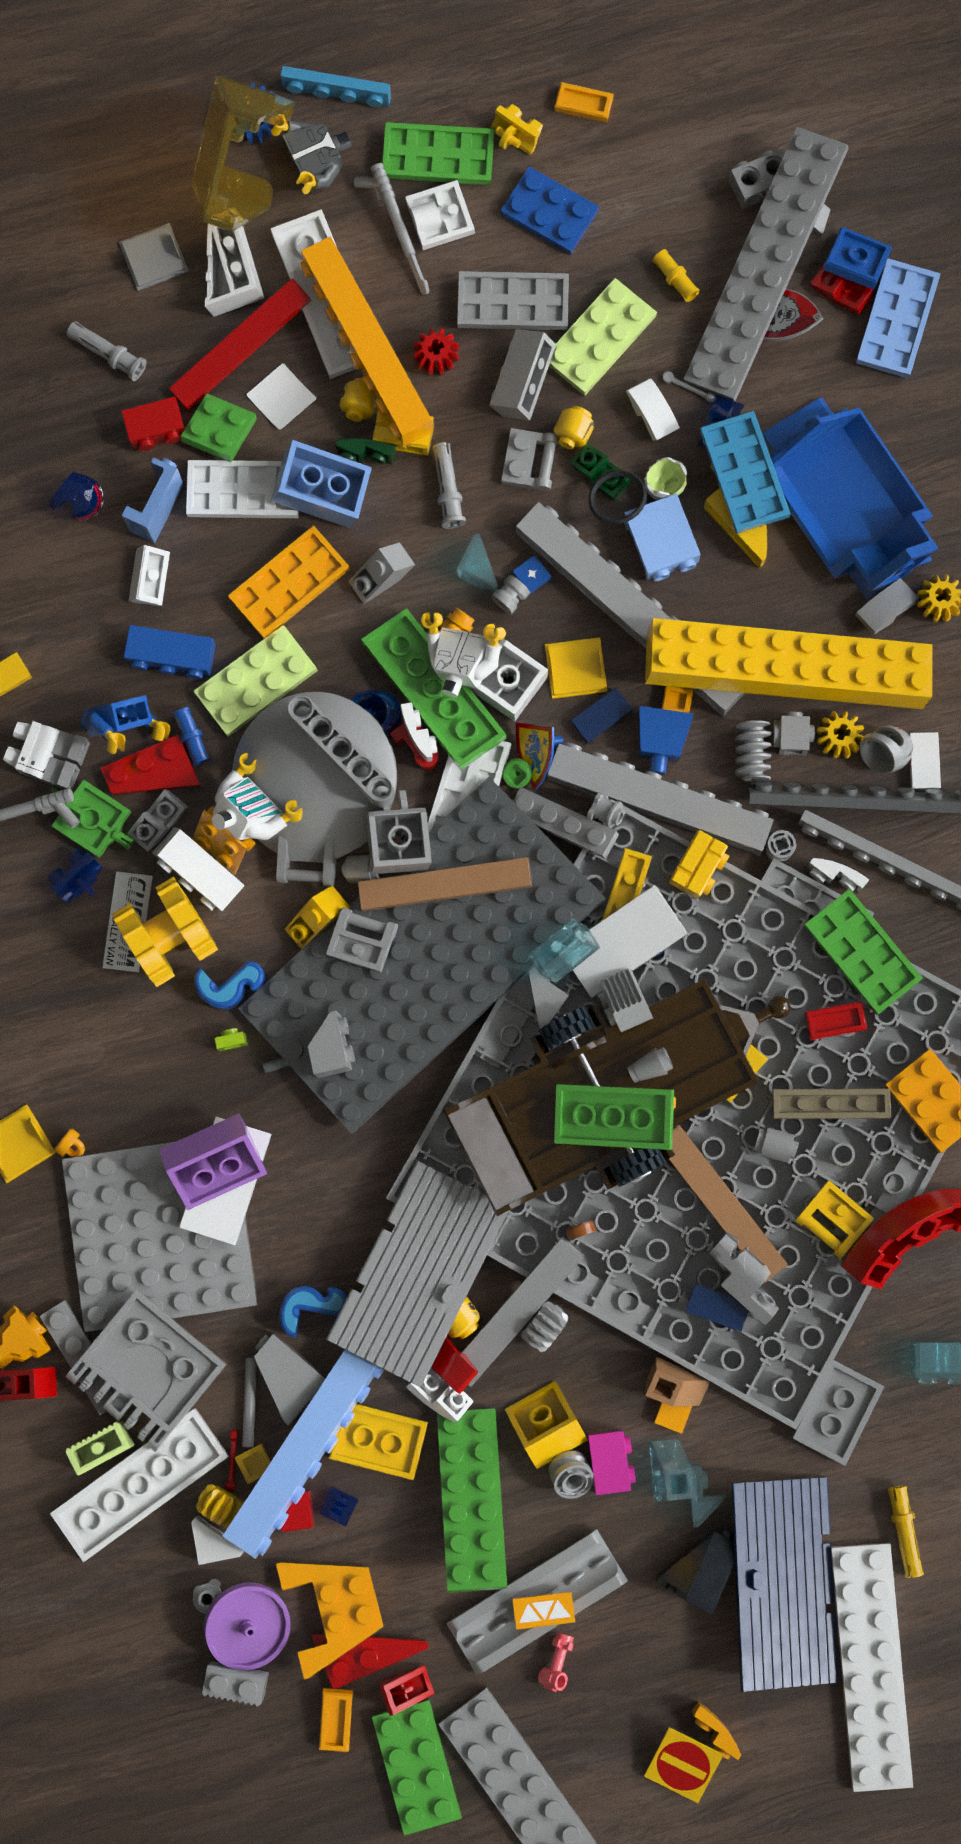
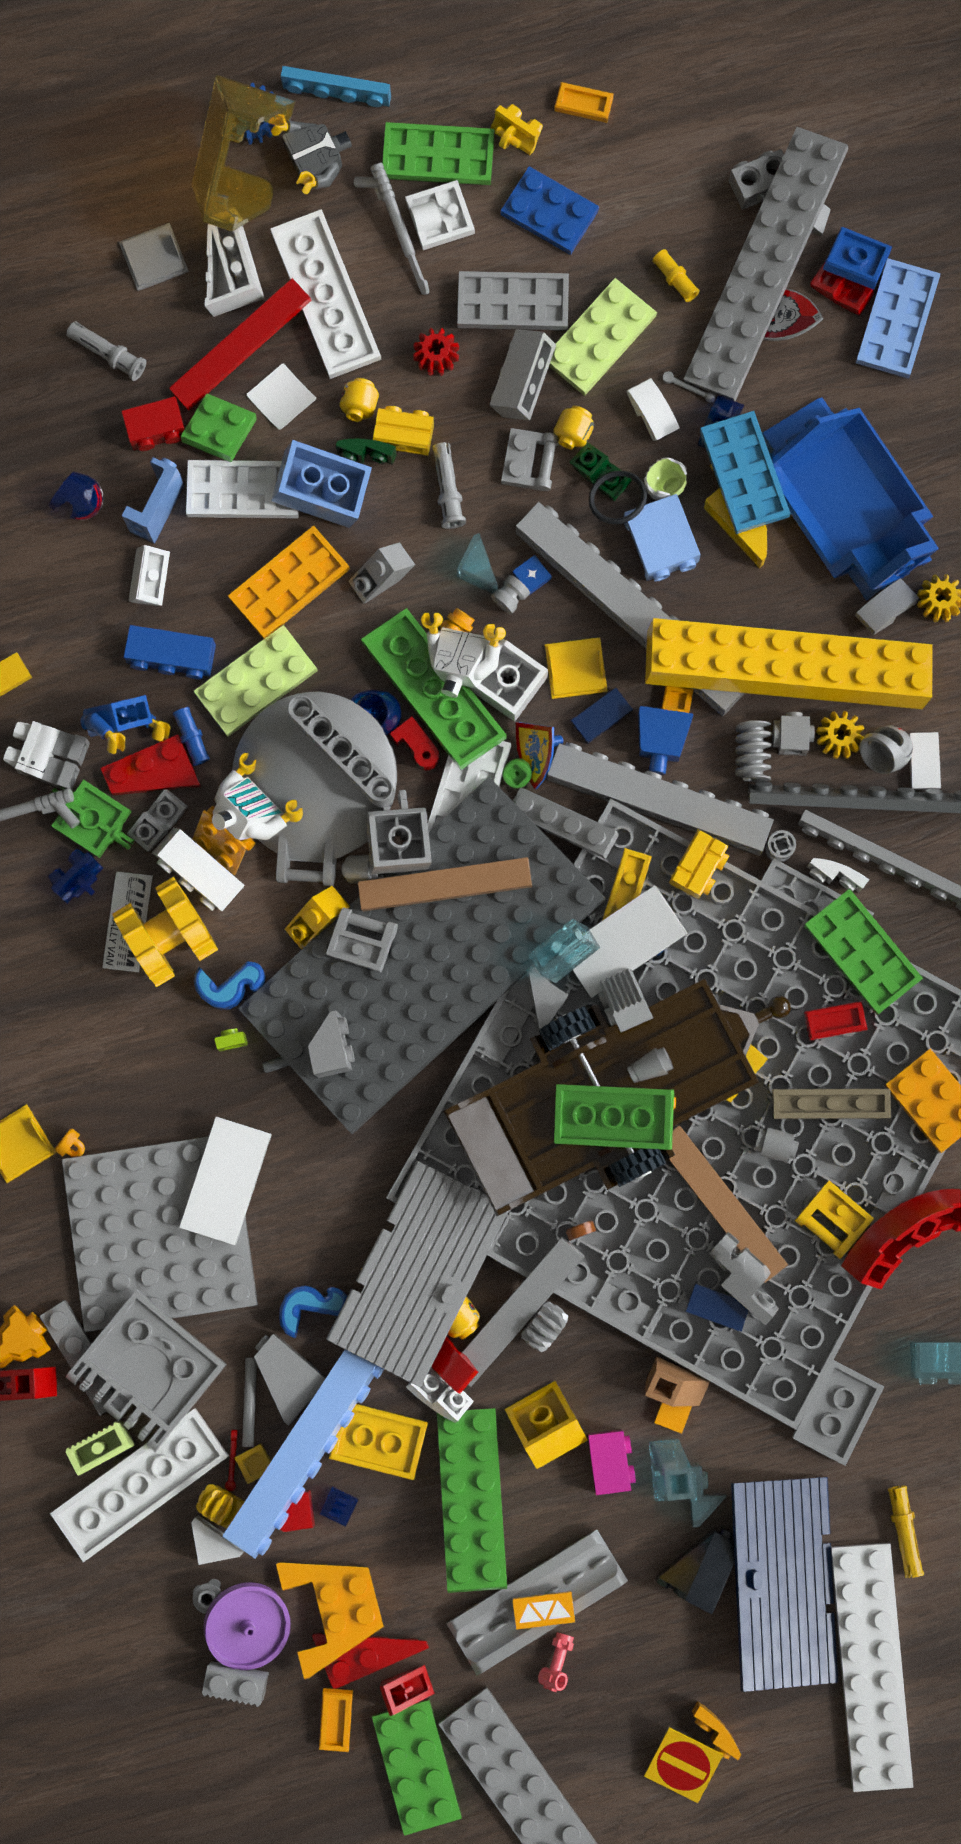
(212, 1161): medium lavender slope -> none
(366, 341): light orange brick -> none
(422, 741): white slope -> none
(571, 1474): light grey wheel -> none
(606, 810): light grey brick -> none

